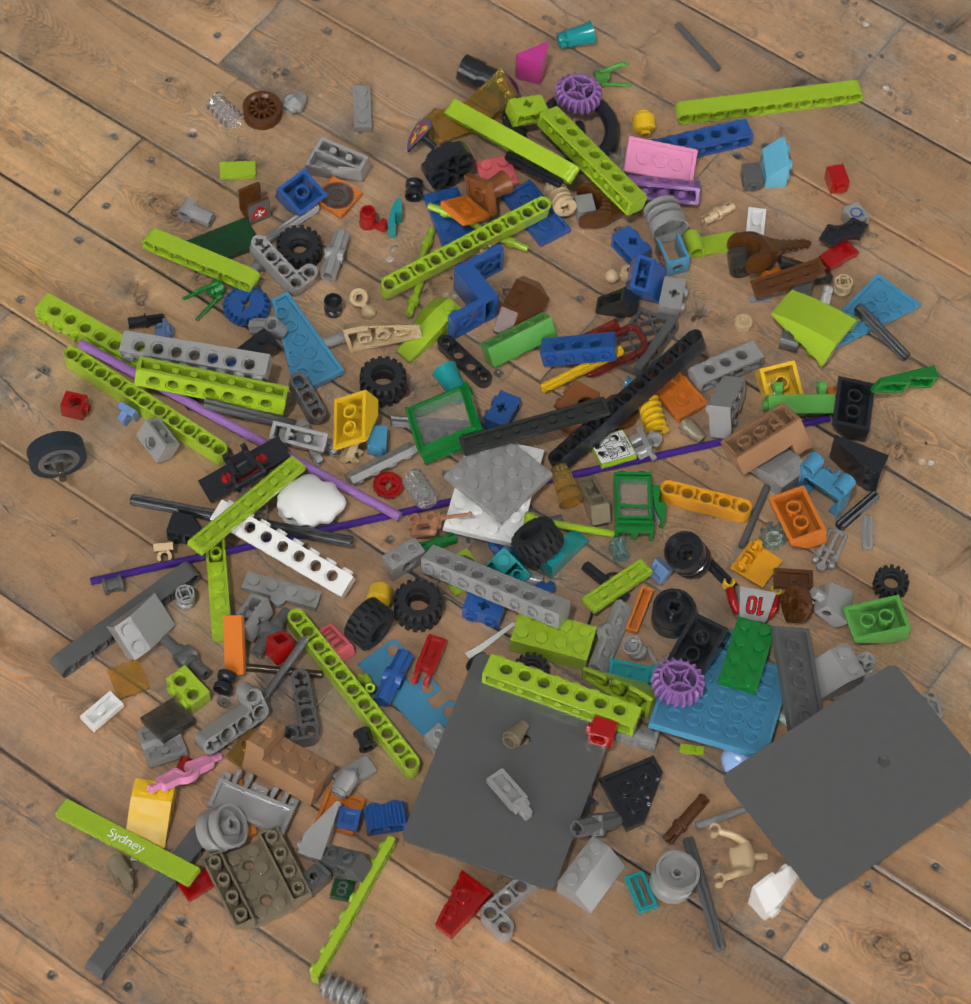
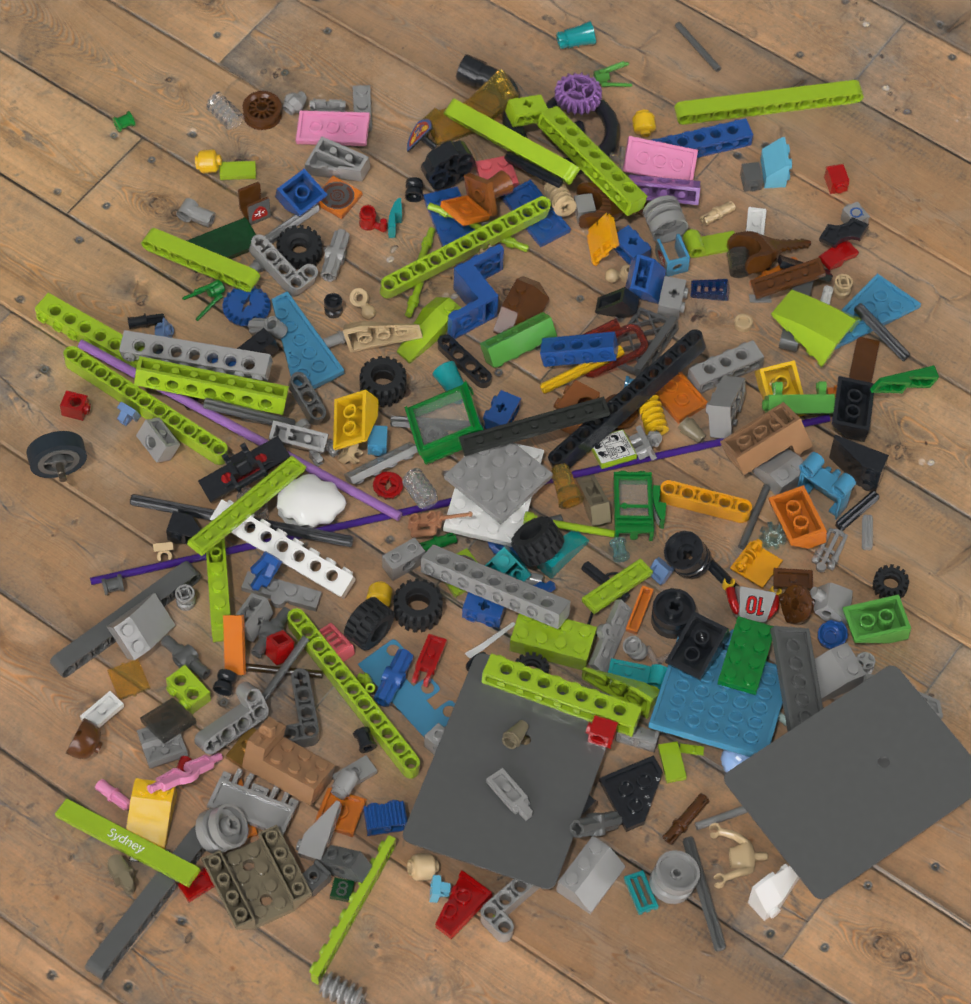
(85, 740): none -> reddish brown cylinder
(112, 794): none -> bright pink axle
(124, 121): none -> green bush
(208, 161): none -> yellow head
(264, 570): none -> blue rock
(323, 105): none -> light grey hinge
(340, 127): none -> bright pink tile
(348, 819): blue plate -> none
(422, 866): none -> tan head
(438, 889): none -> medium azure tile
(532, 64): dark pink slope -> none
(602, 238): none -> light orange plate
(672, 762): none -> lime tile
(679, 688): medium lavender gear -> none
(711, 295): none -> clear blue slope
(832, 634): none -> blue hair
(864, 359): none -> reddish brown piece

